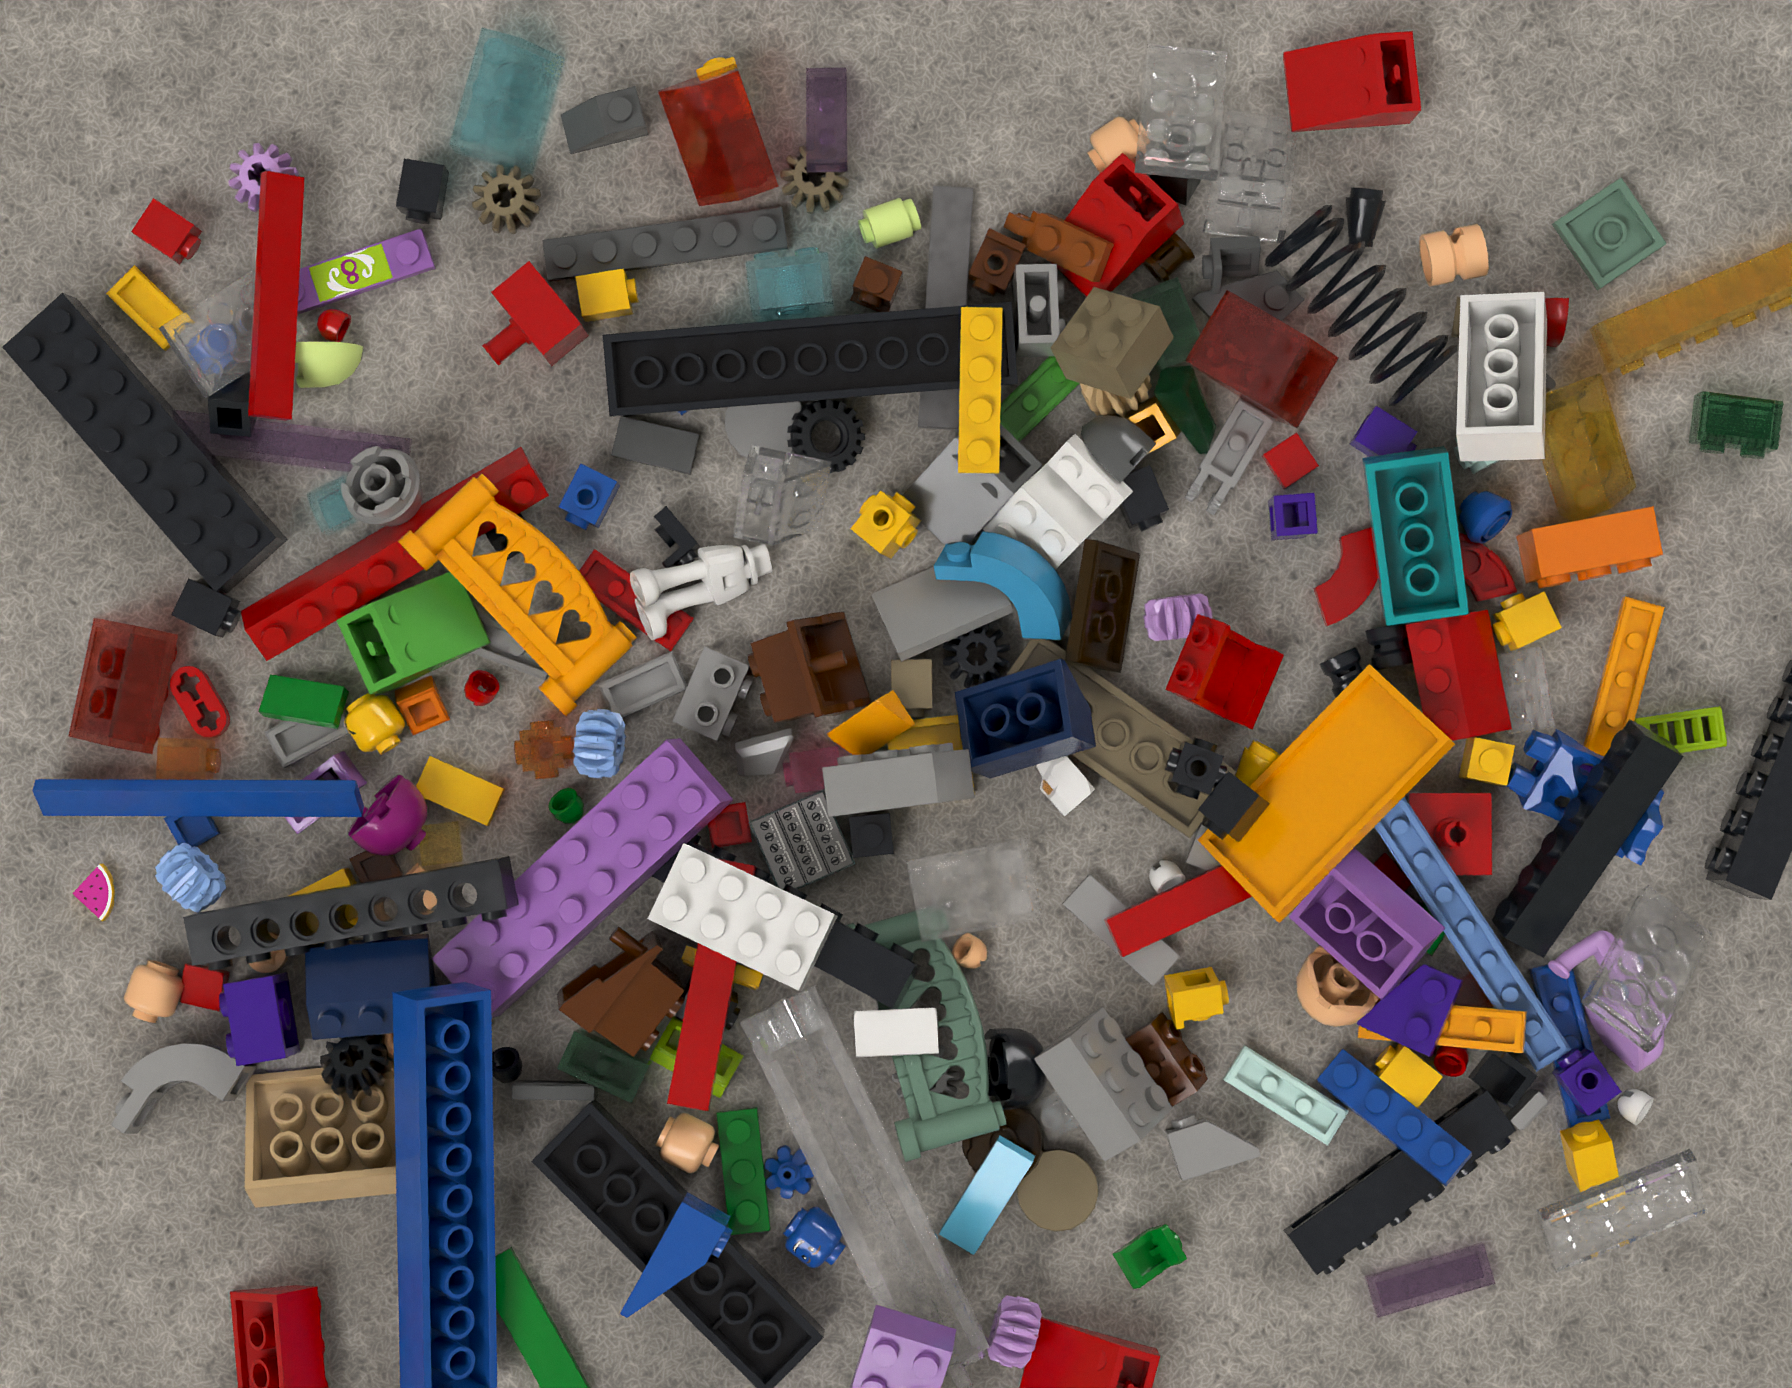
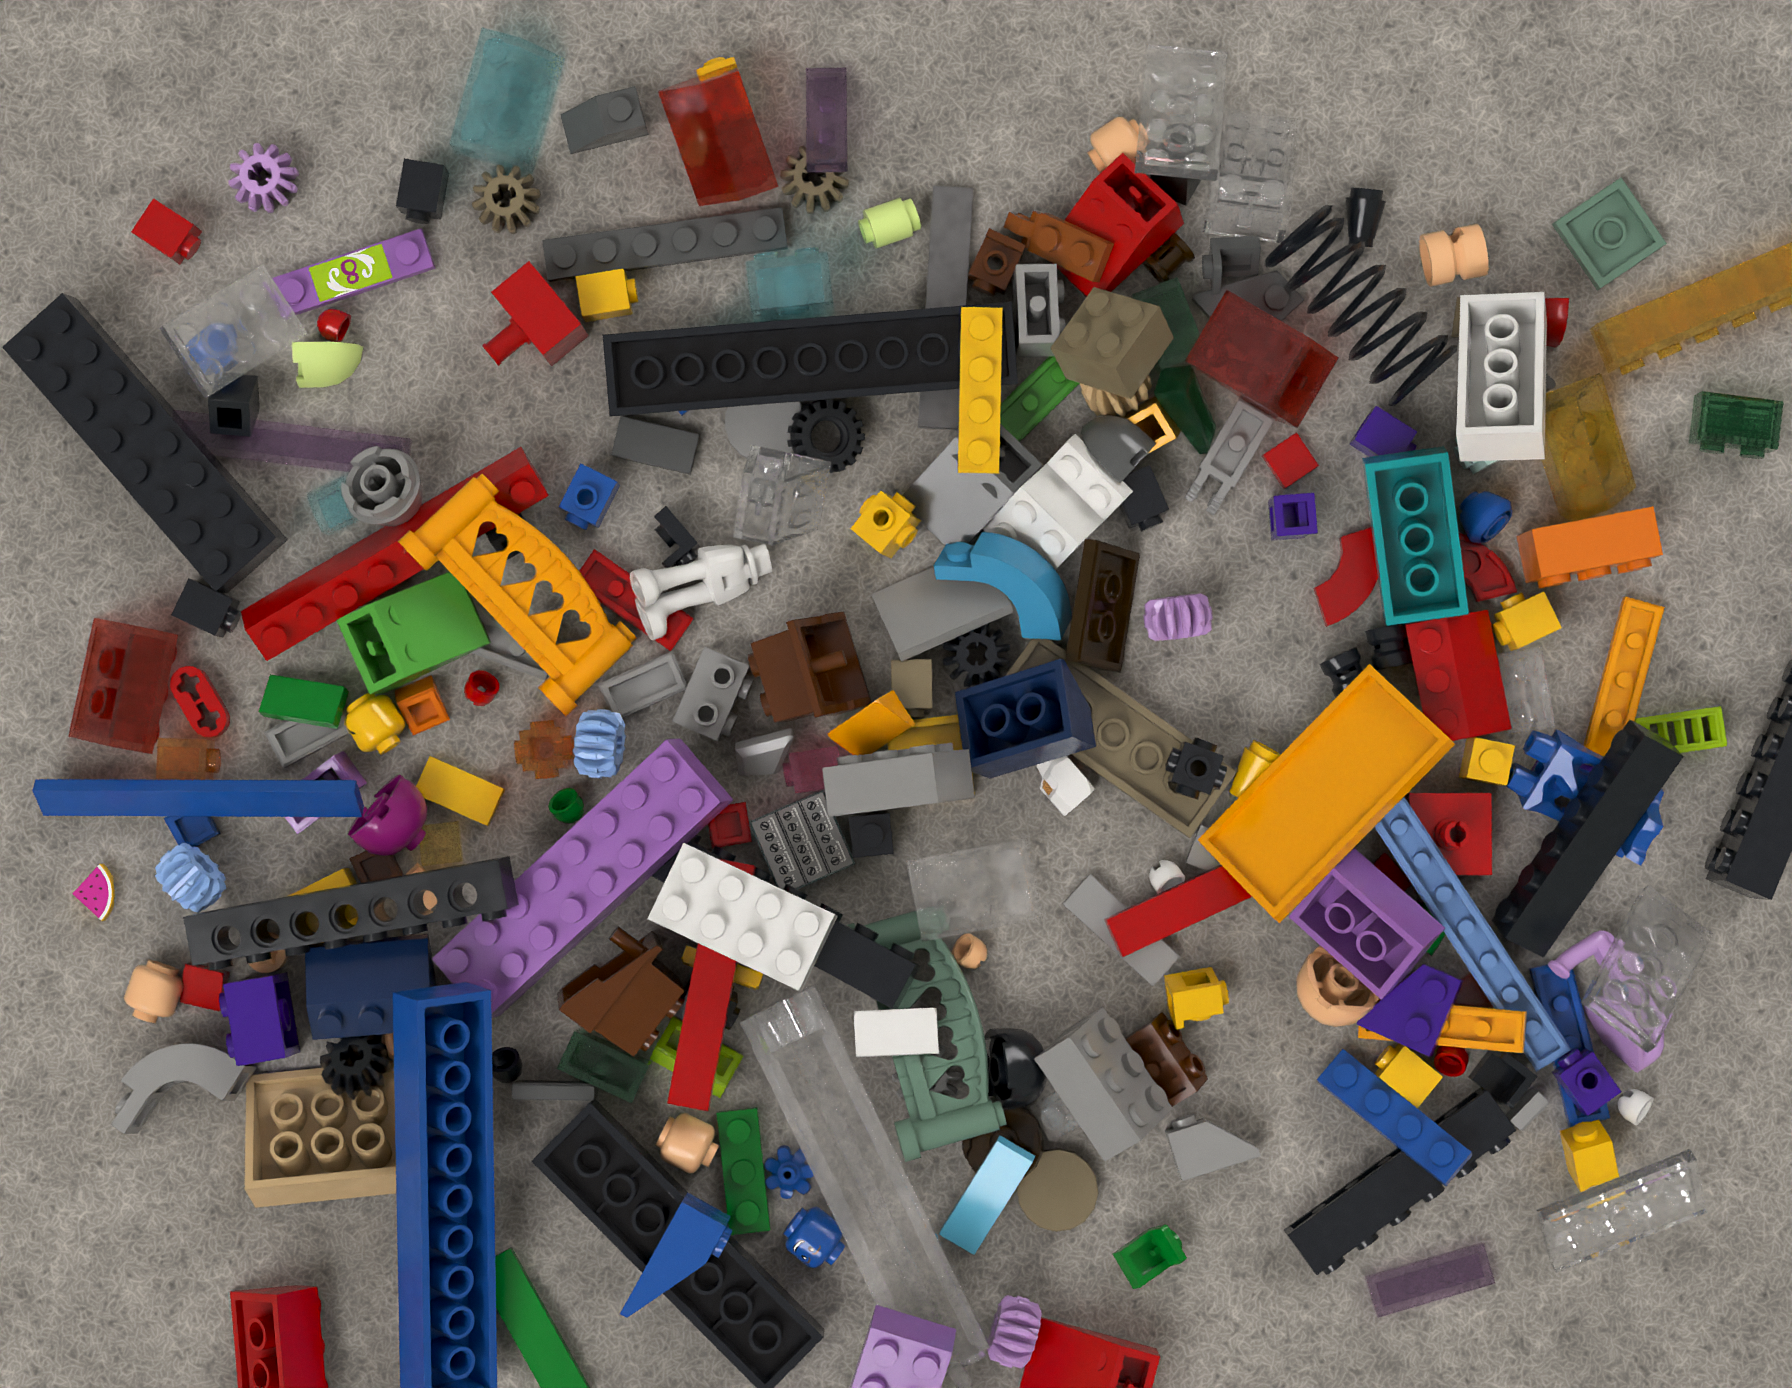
(144, 304): yellow tile -> none
(276, 296): red tile -> none
(876, 285): reddish brown brick -> none
(1224, 672): red panel -> none
(1232, 808): black brick -> none
(1285, 1095): light aqua tile -> none
(1353, 83): red slope -> none

